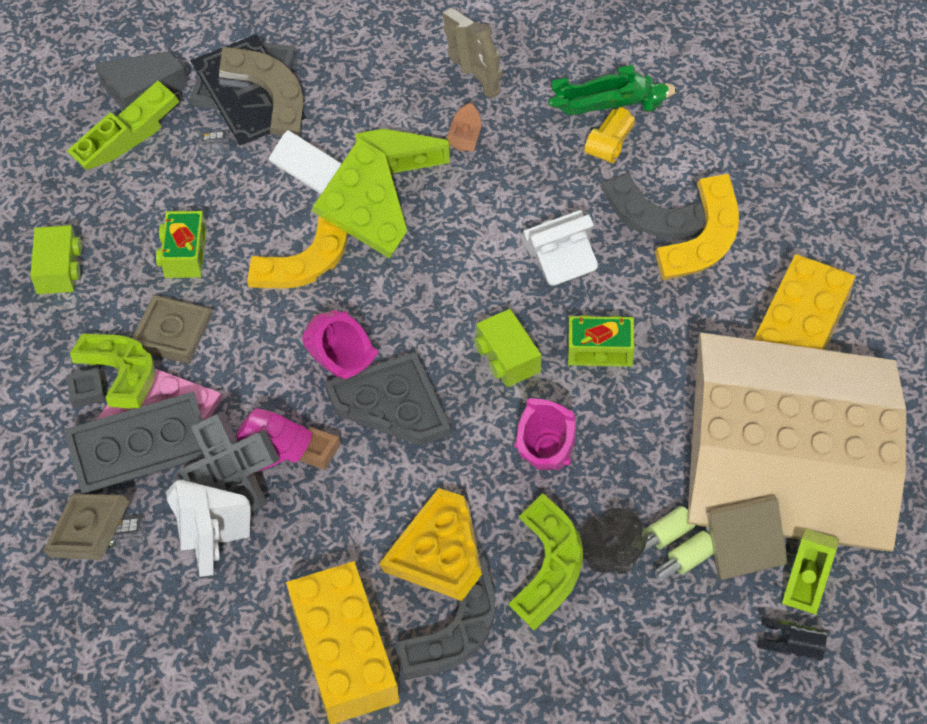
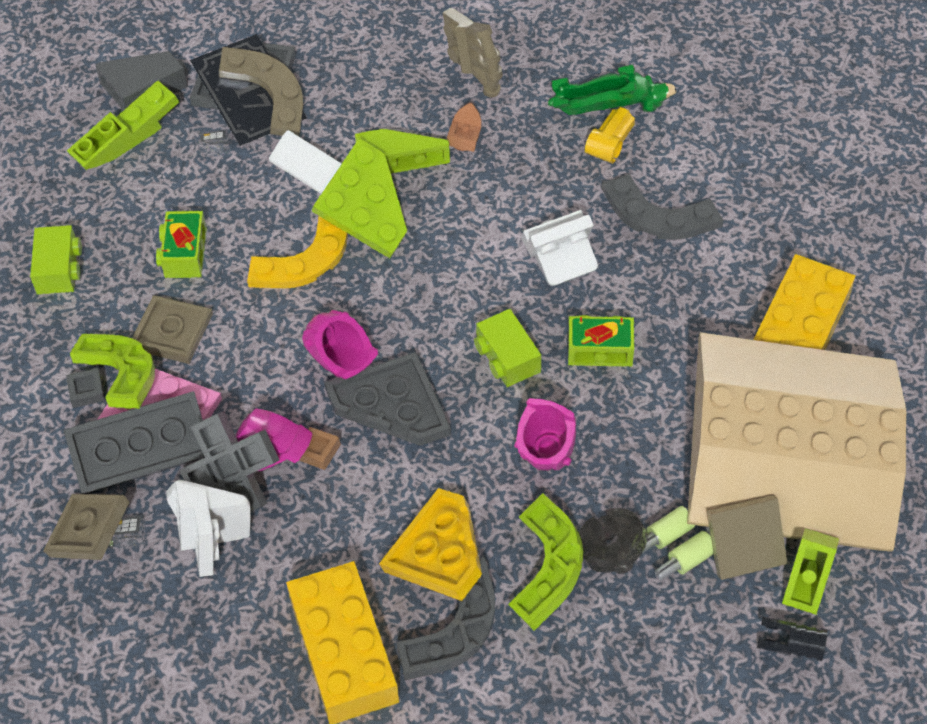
(714, 241): yellow plate -> none

